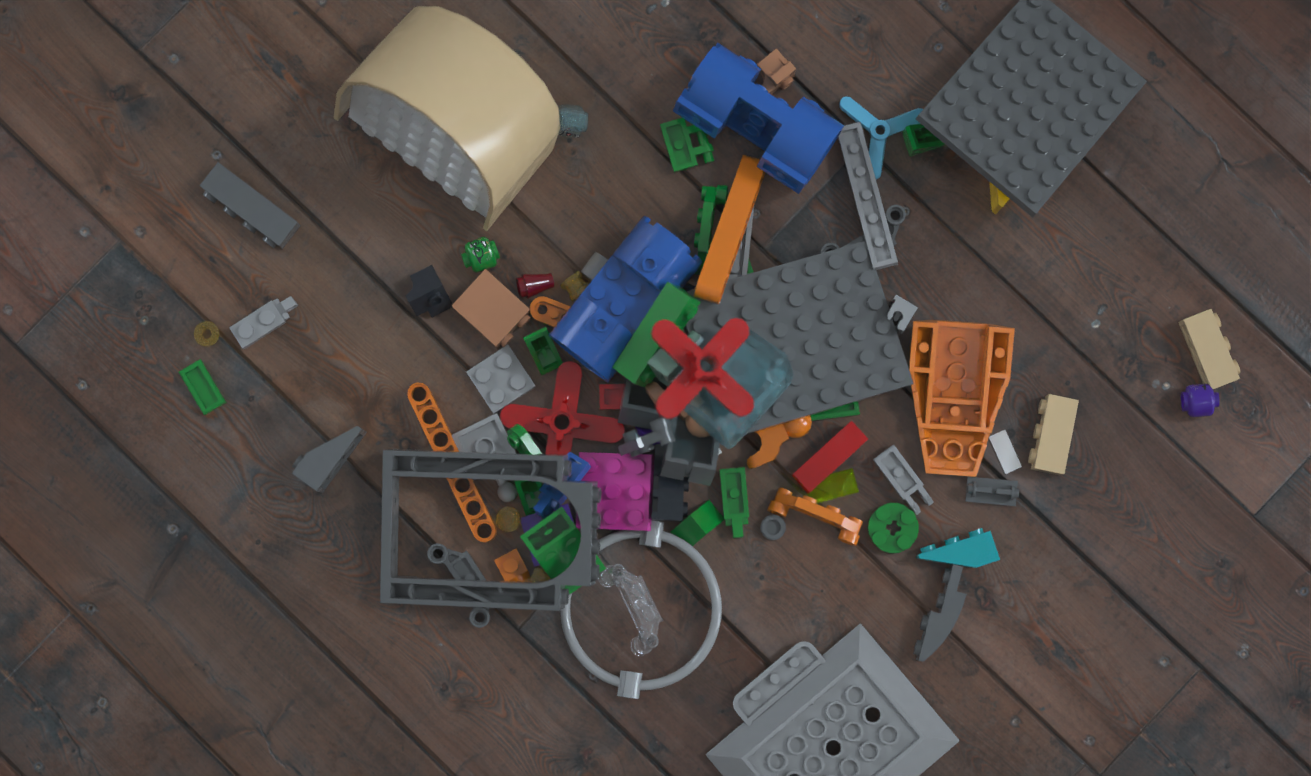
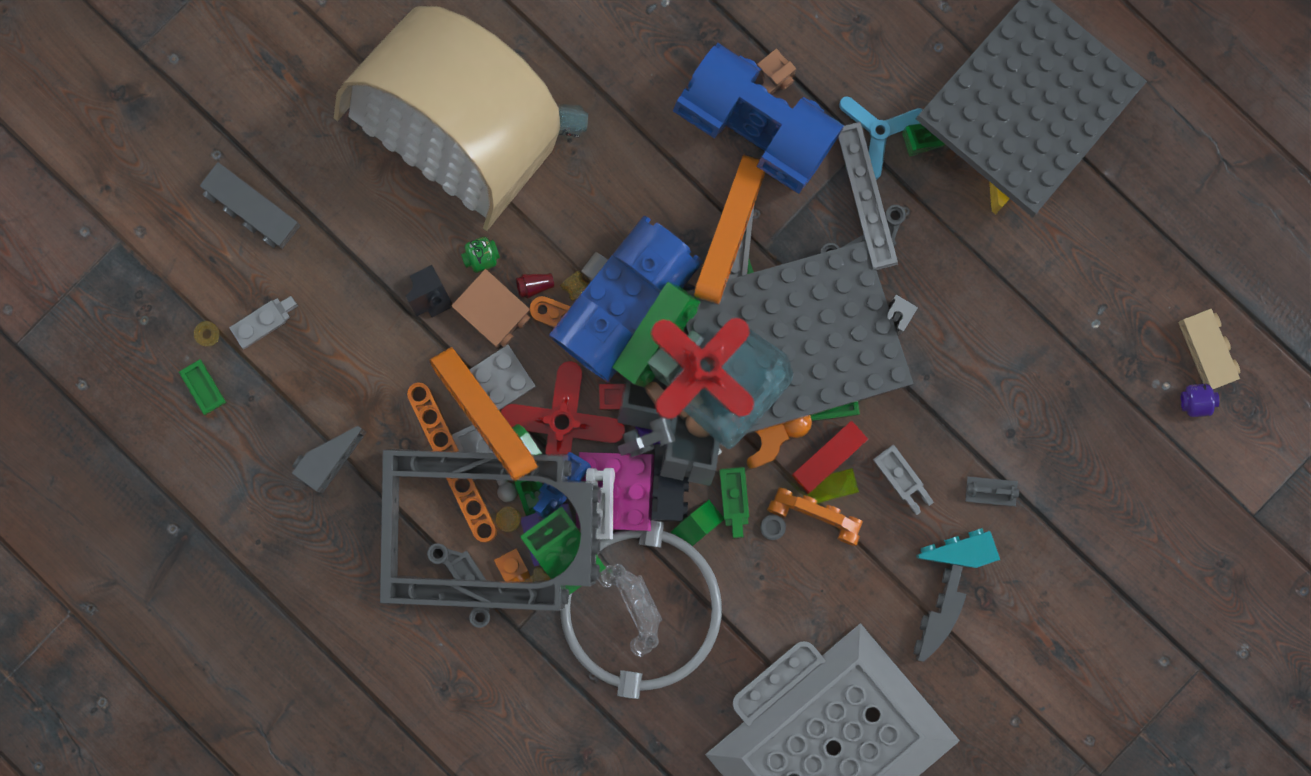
(483, 414): none -> orange beam
(543, 351): green slope -> none
(605, 507): none -> white plate
(679, 145): green plate -> none
(711, 196): green plate -> none
(904, 519): green plate -> none
(957, 390): orange wedge -> none
(1005, 451): white sticker -> none
(1053, 434): tan brick -> none

